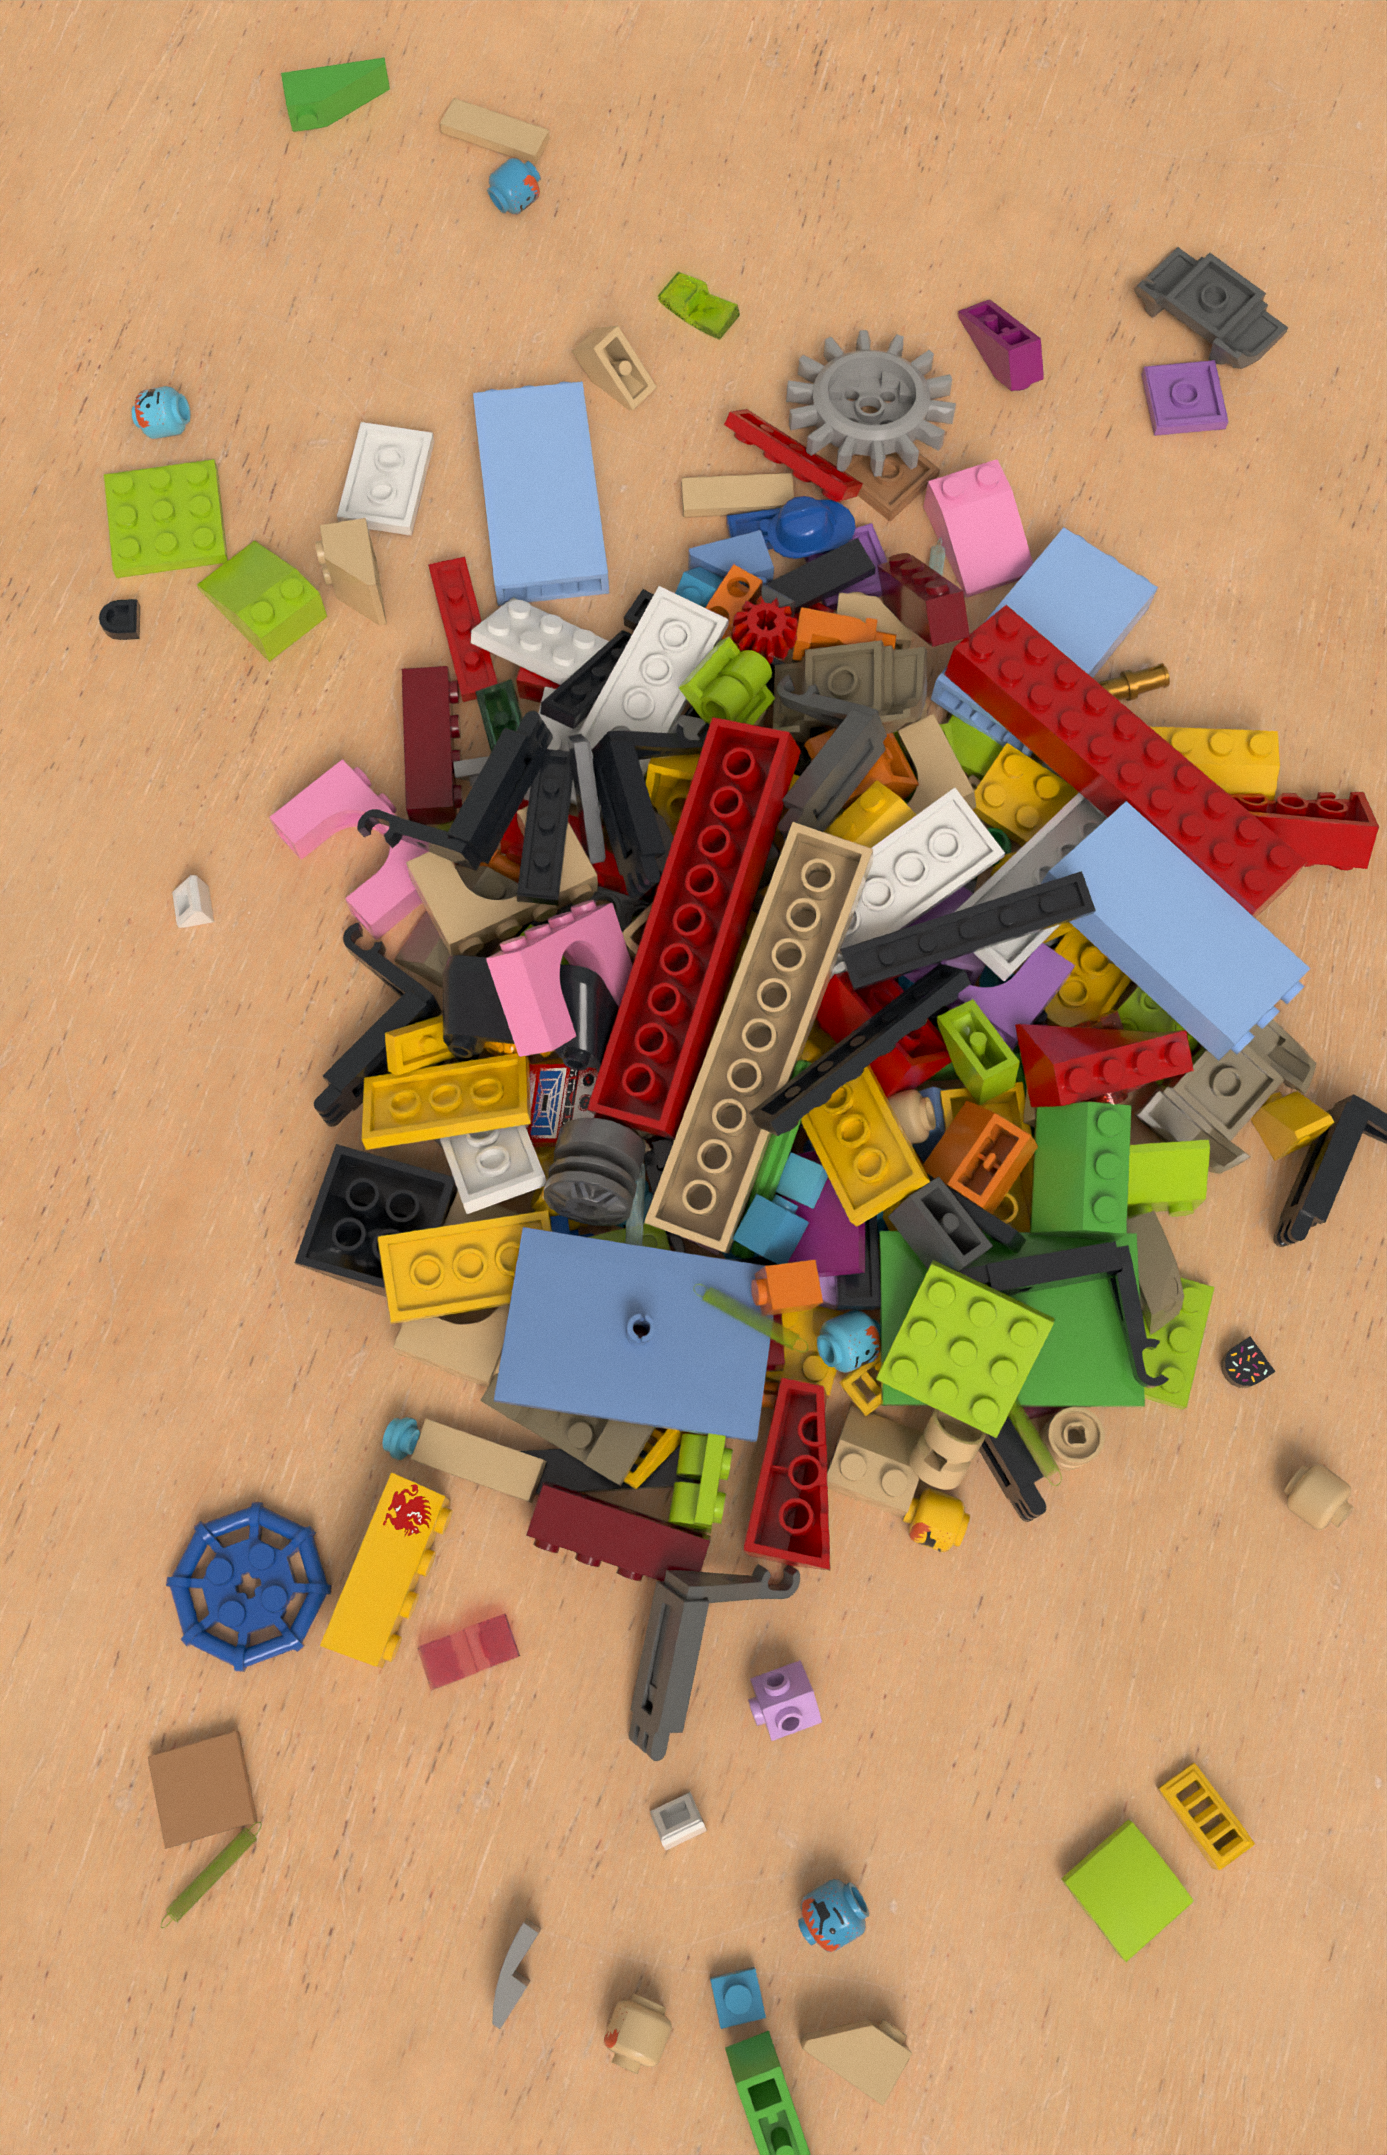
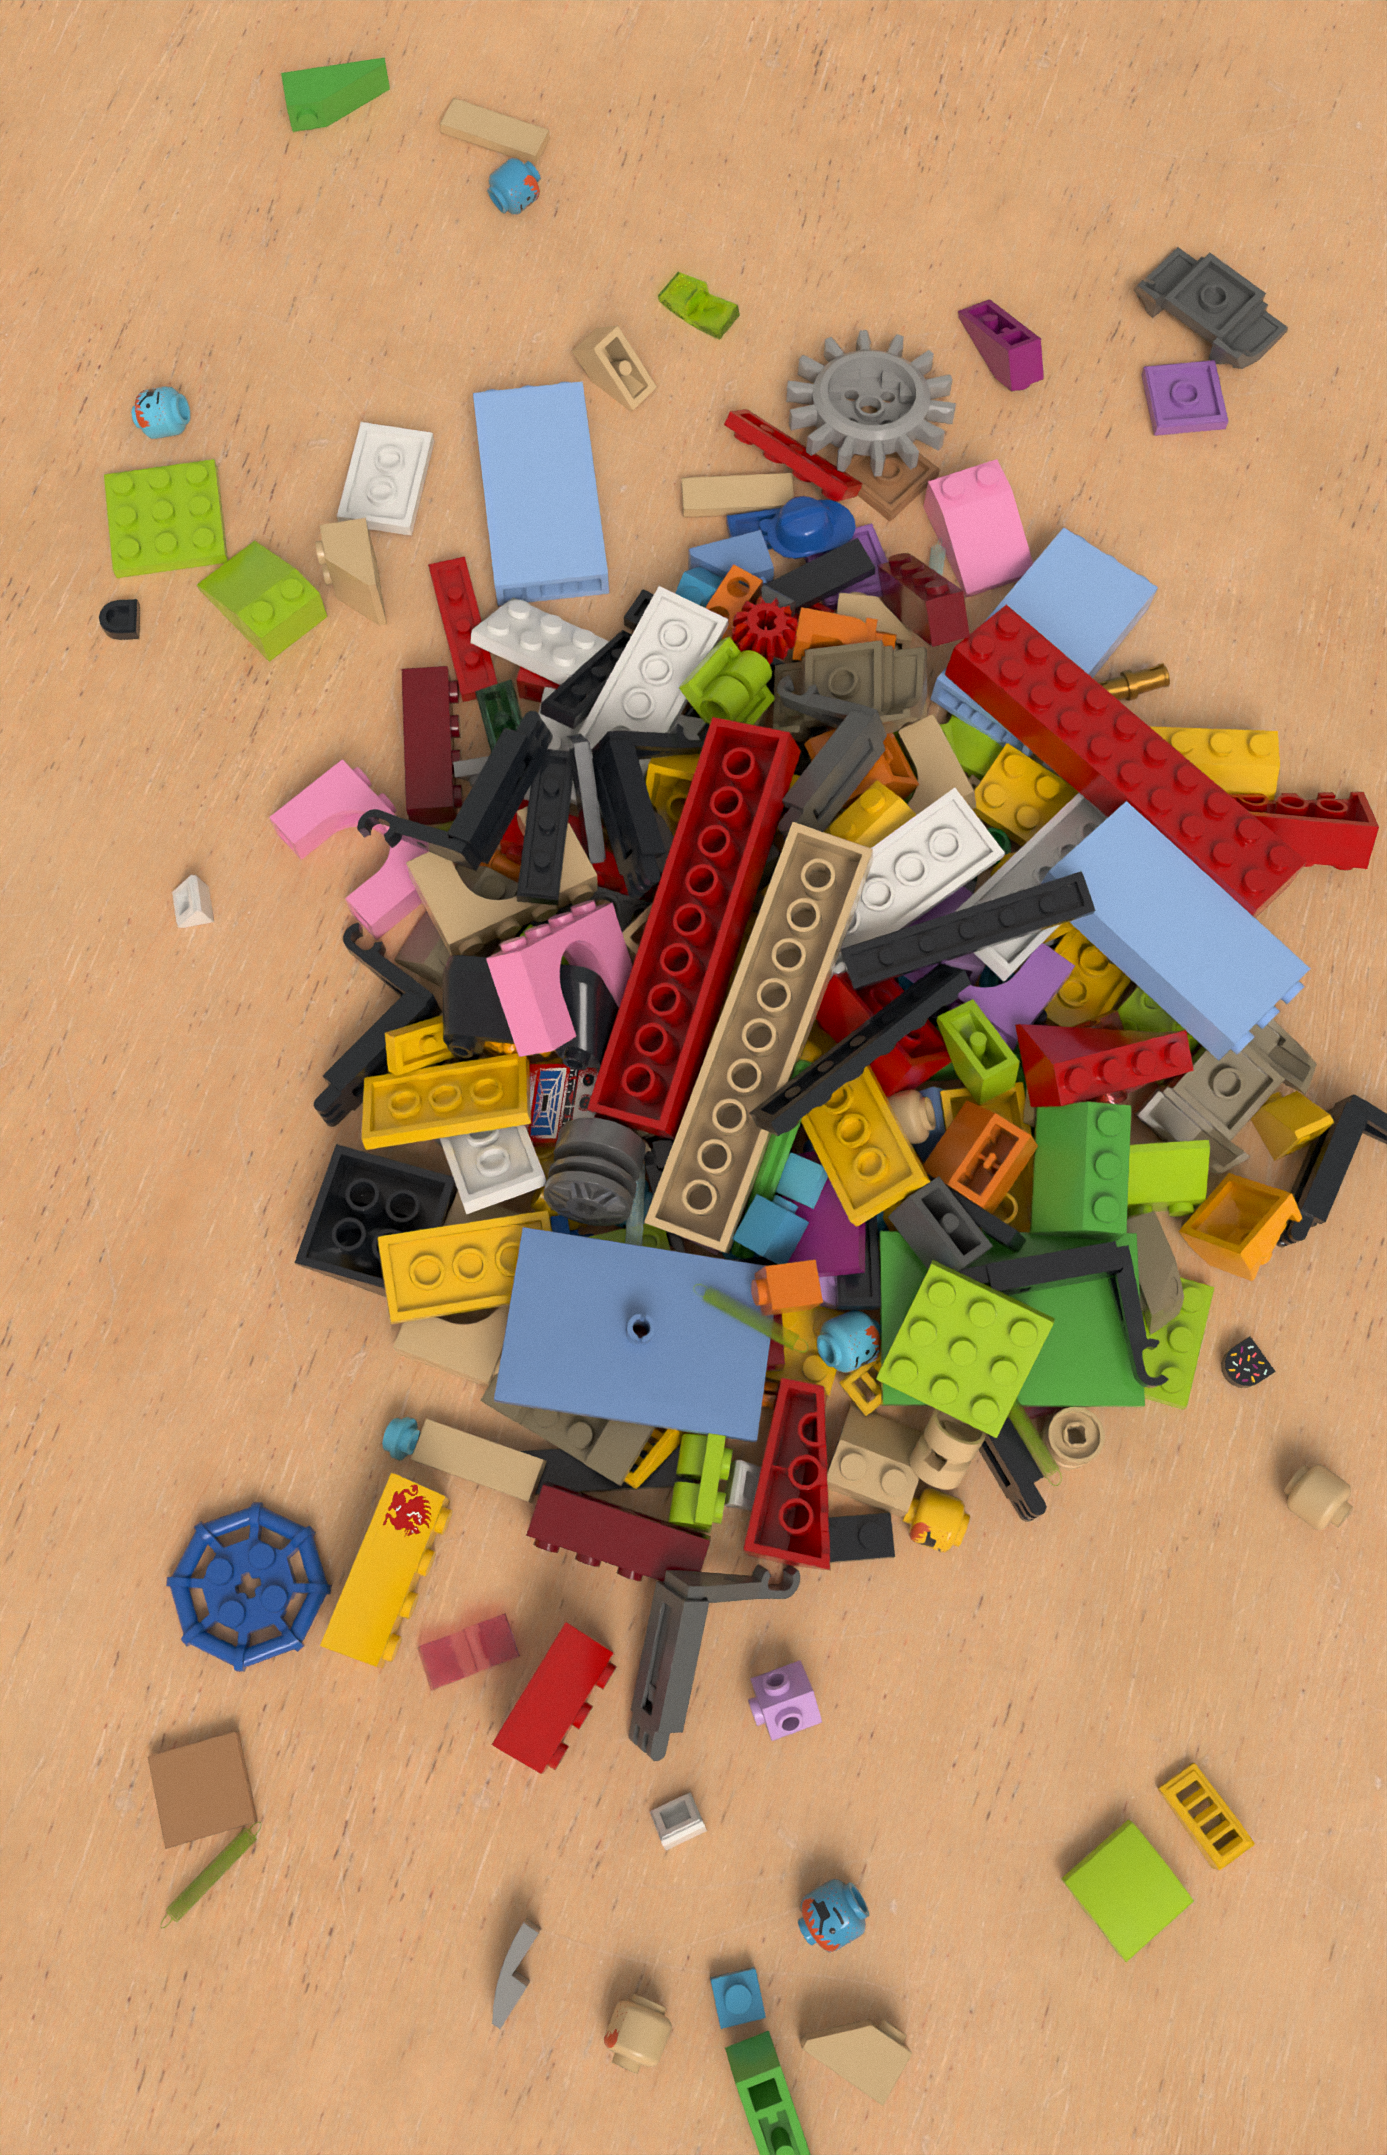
(555, 1700): none -> red slope
(742, 1485): none -> white slope
(861, 1537): none -> black plate
(1240, 1225): none -> light orange brick

